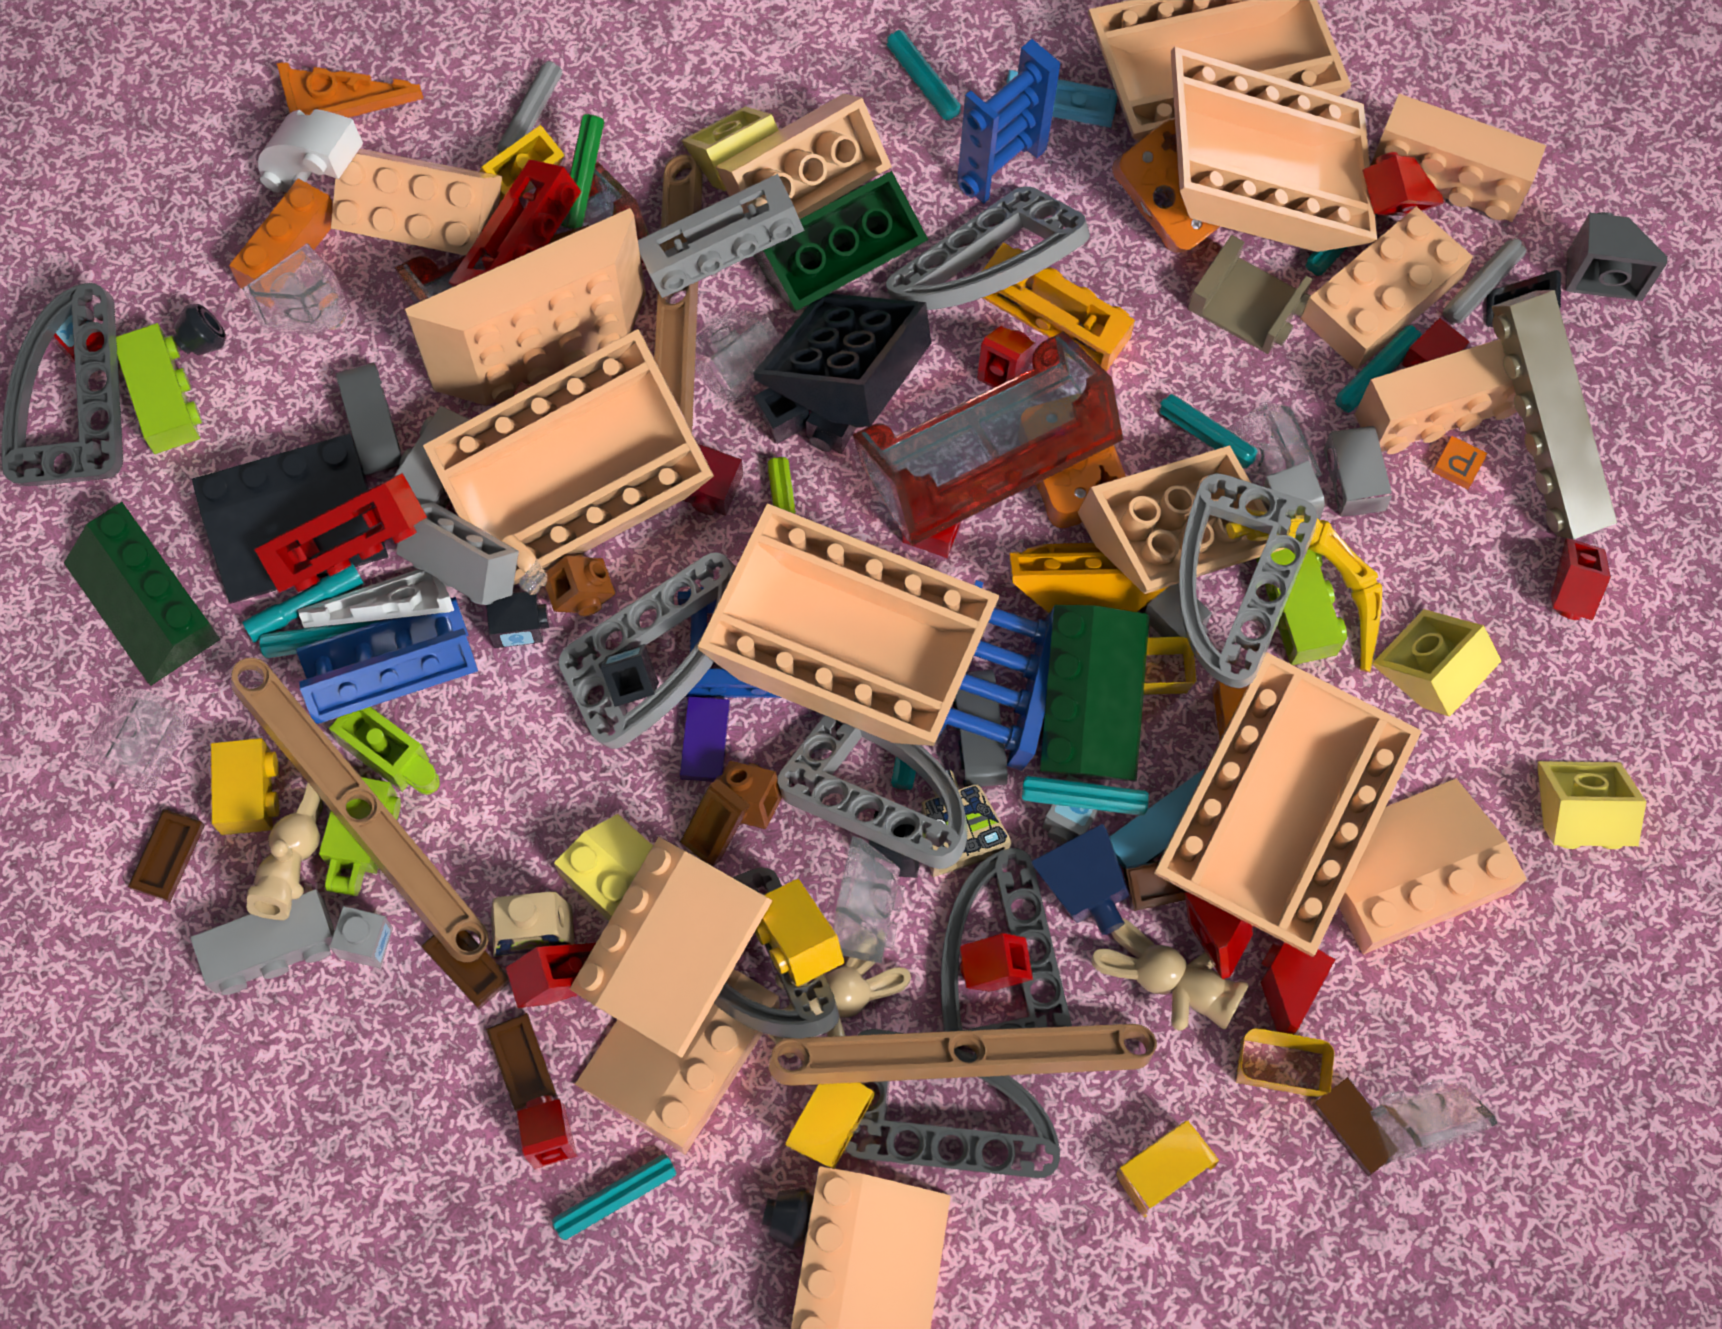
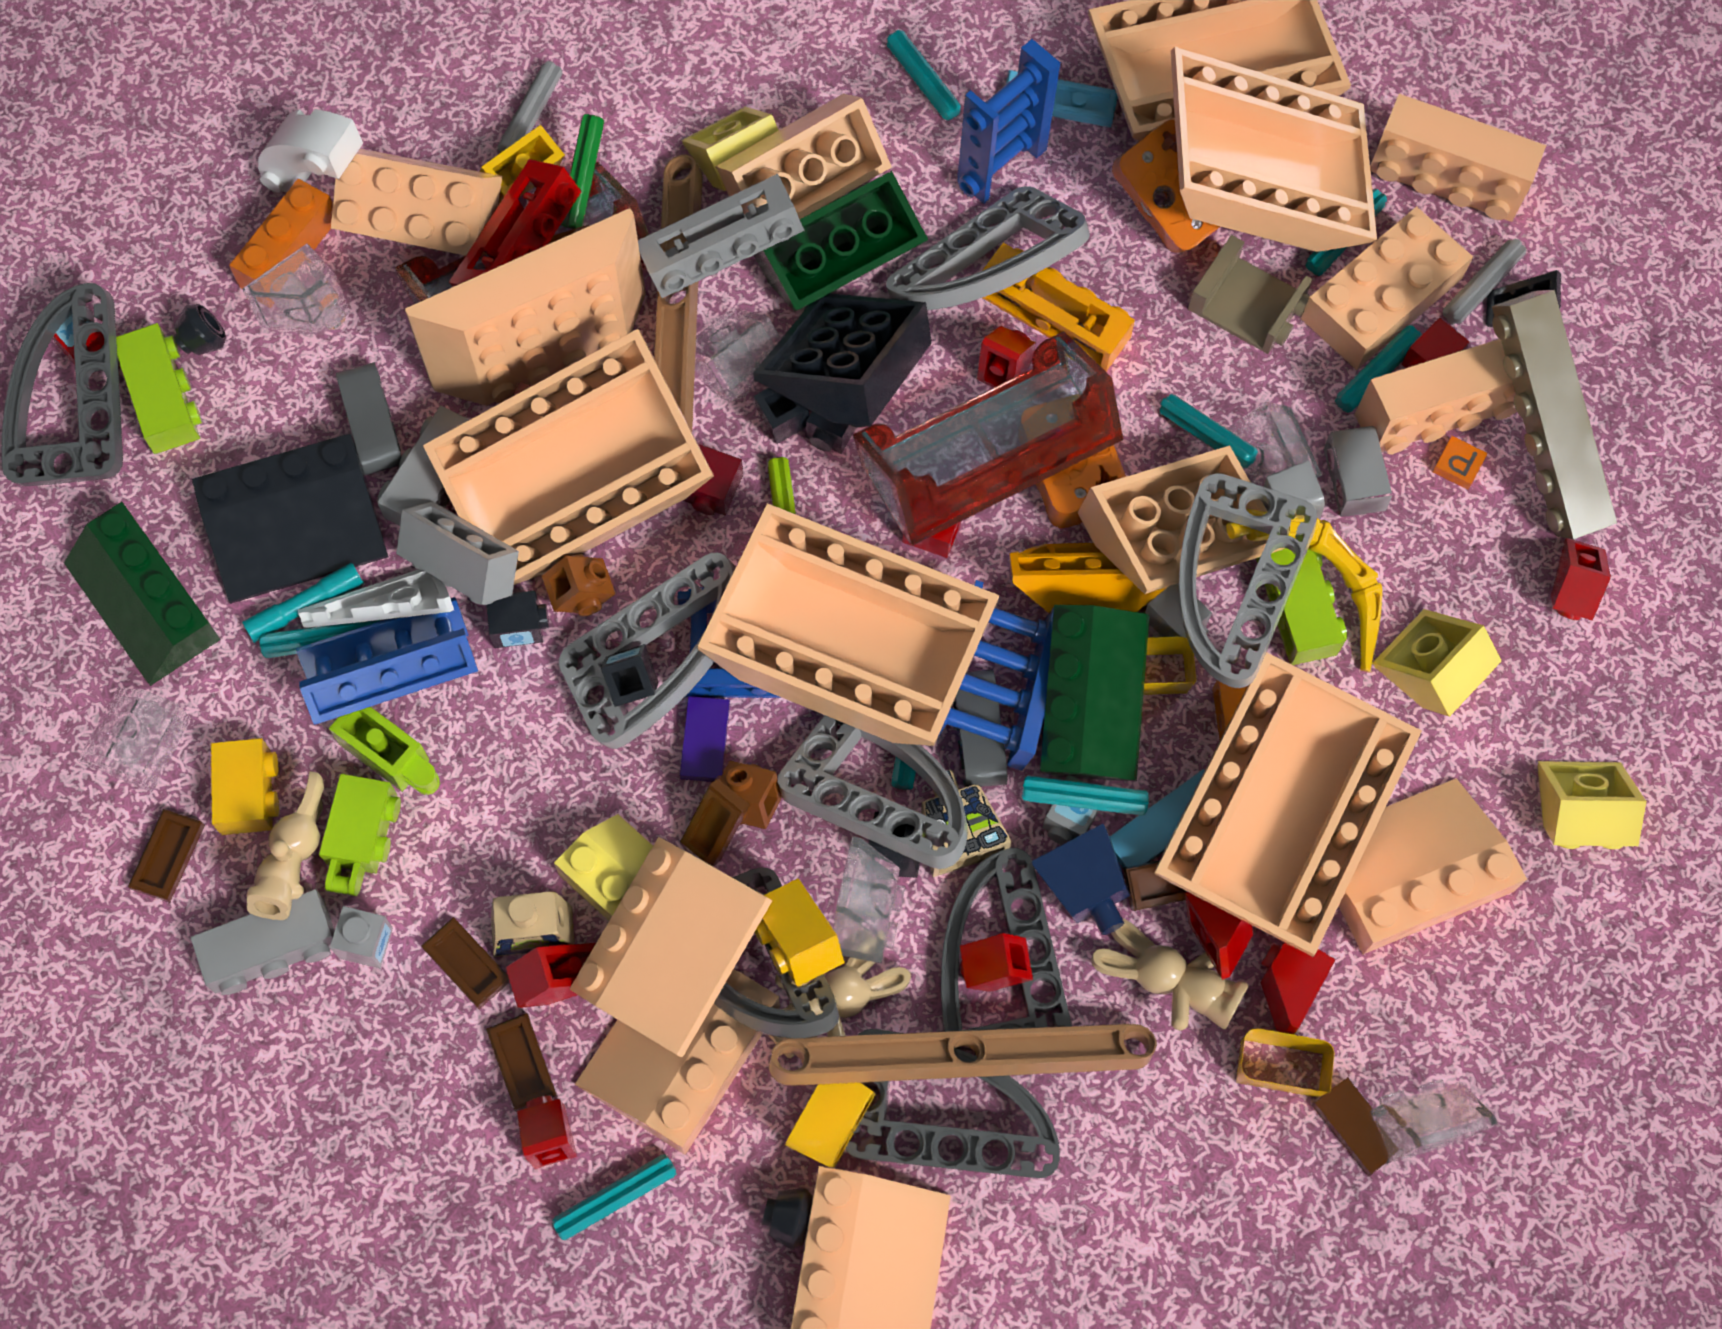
(342, 91): orange wing -> none
(377, 833): medium nougat beam -> none
(395, 508): red brick -> none
(535, 575): arm -> none
(1166, 1166): yellow piece -> none
(1399, 185): red slope -> none
(1613, 259): dark grey slope -> none

